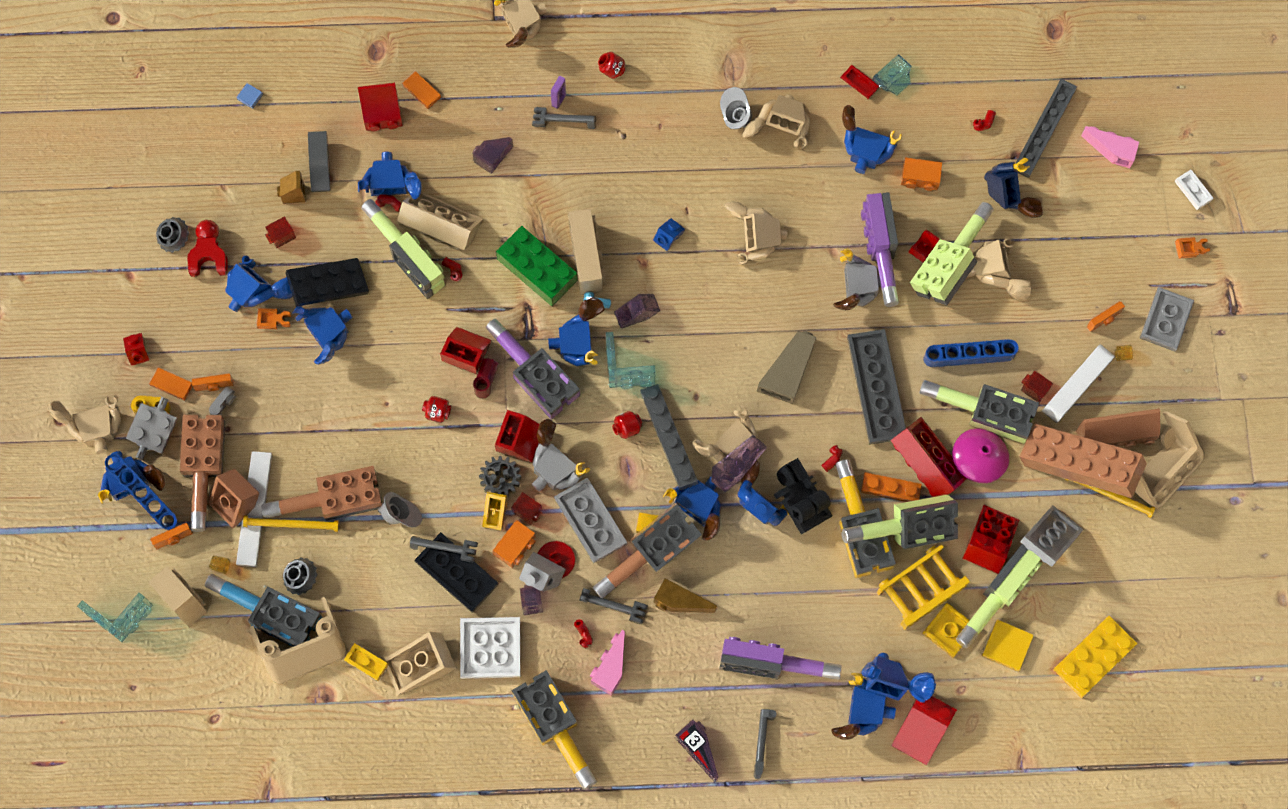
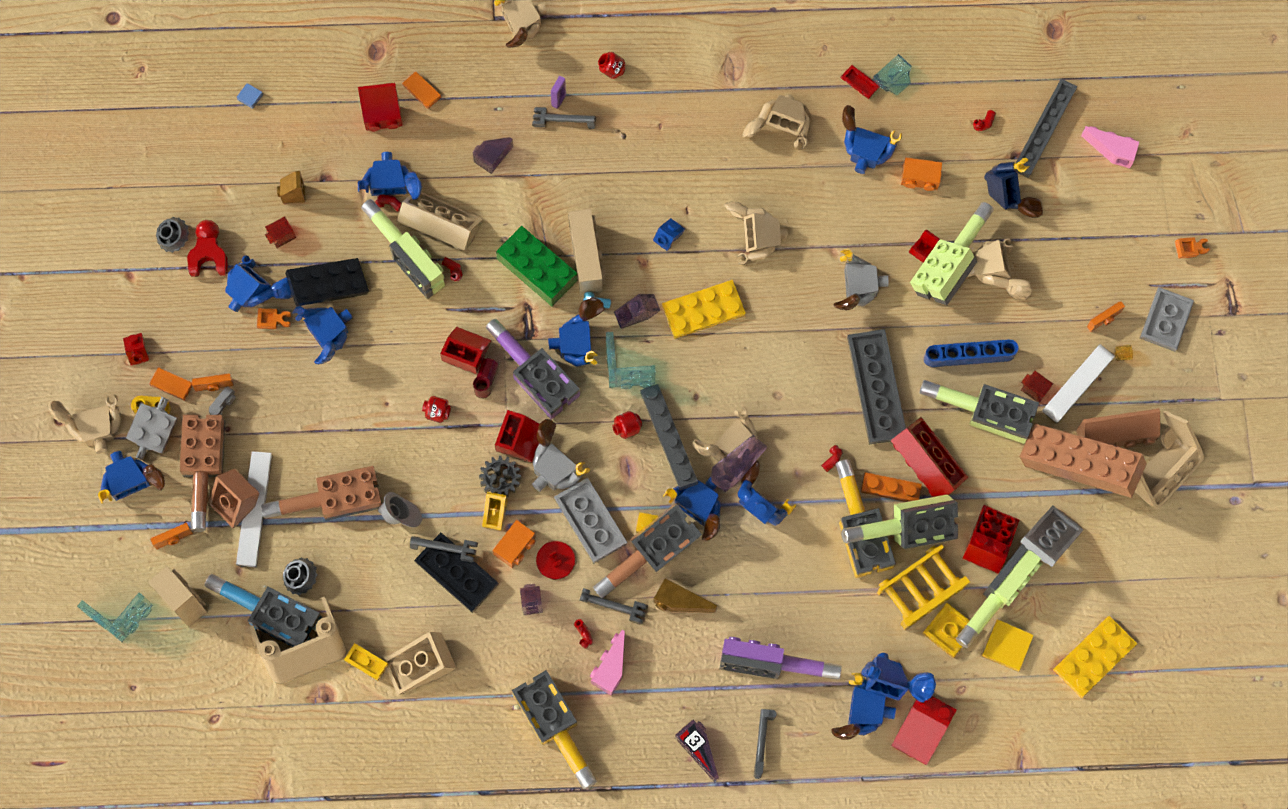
(144, 501): blue beam -> none
(220, 564): clear yellow hose -> none
(290, 523): yellow bar -> none
(319, 161): dark grey slope -> none
(490, 647): white plate -> none
(527, 509): clear red brick -> none
(541, 573): light grey torso -> none
(703, 309): none -> yellow plate
(735, 108): light grey piece -> none
(787, 371): dark tan slope -> none
(802, 499): black plate -> none
(882, 241): medium lavender piece -> none
(975, 463): dark pink dish -> none
(1122, 499): yellow bar -> none
(1193, 189): white plate -> none

